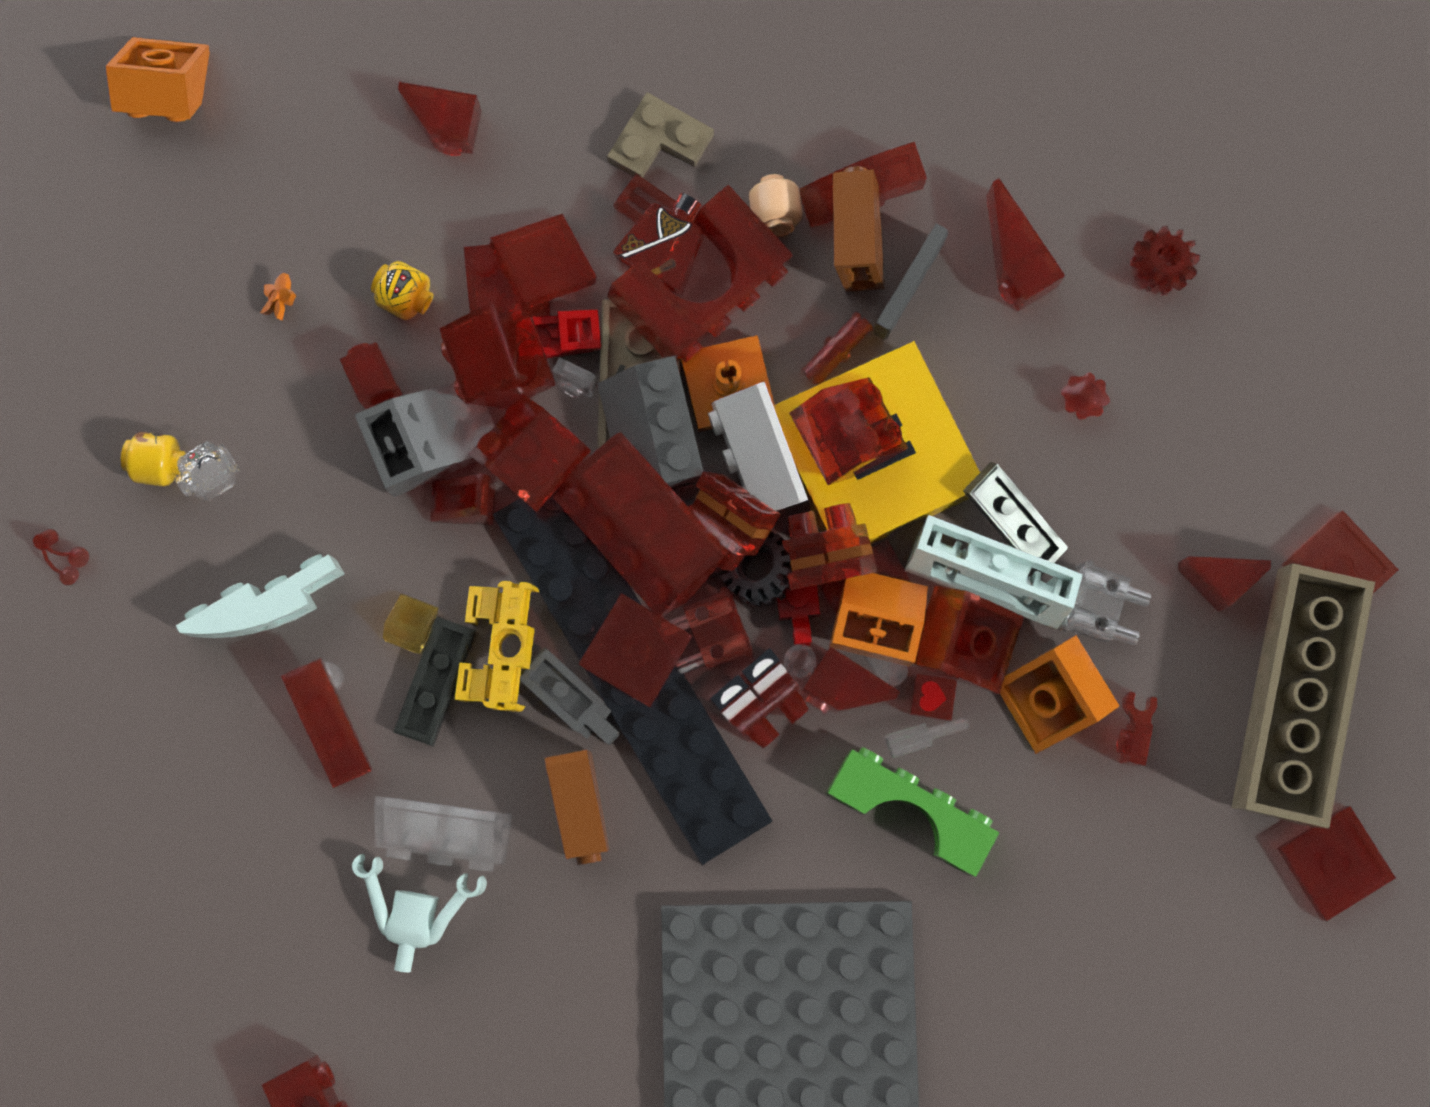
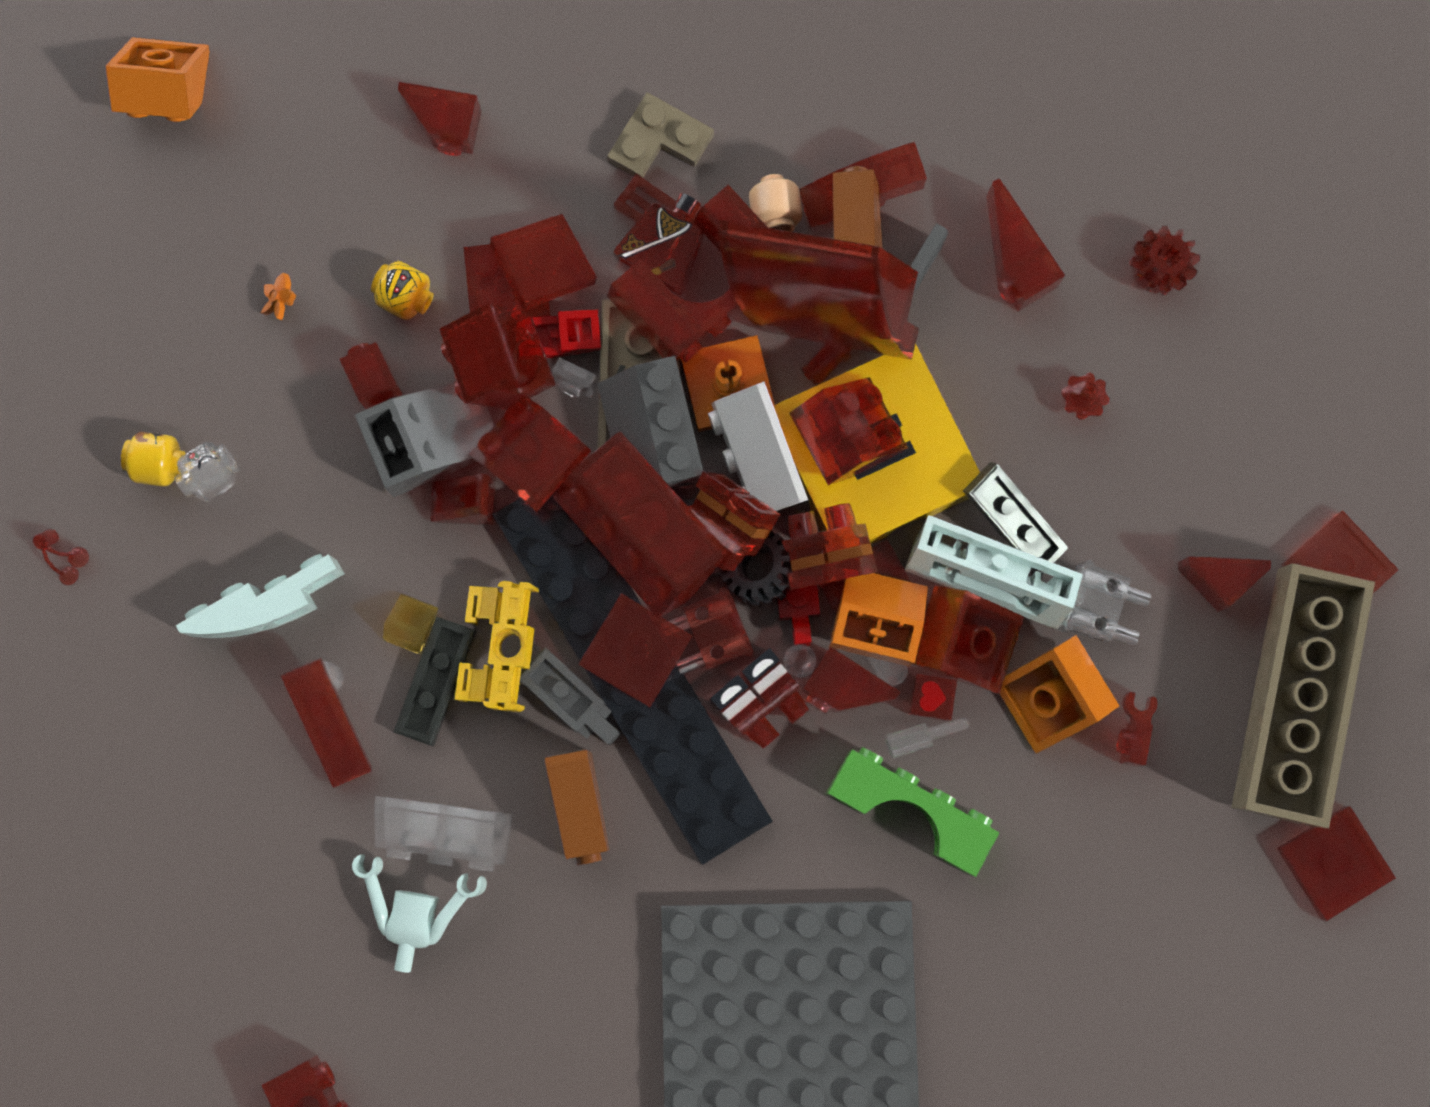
(820, 288): none -> clear red slope

